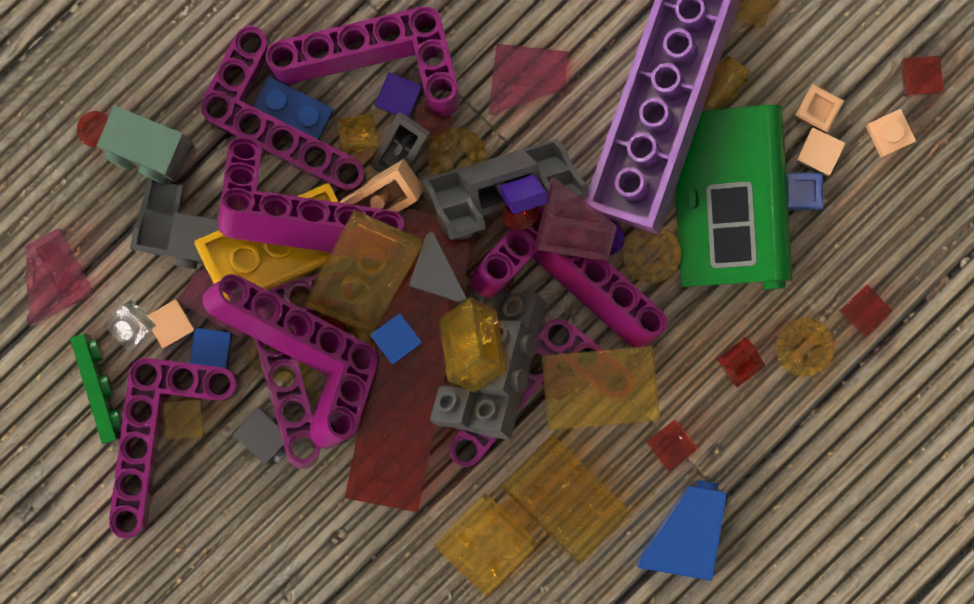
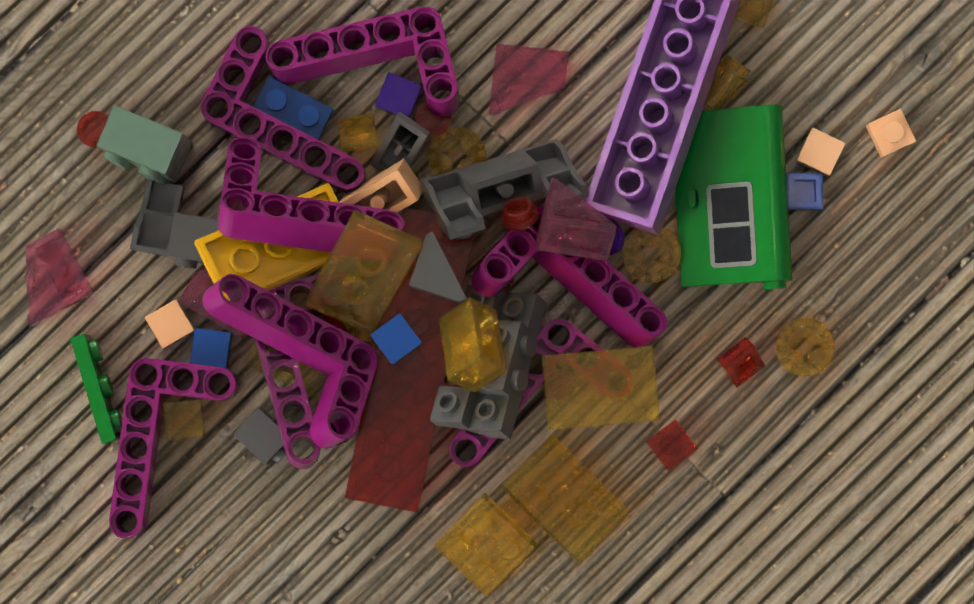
(130, 325): clear plate -> none
(524, 194): dark purple tile -> none
(688, 534): blue slope -> none
(819, 108): light nougat tile -> none
(865, 310): clear red plate -> none
(922, 76): clear red plate -> none

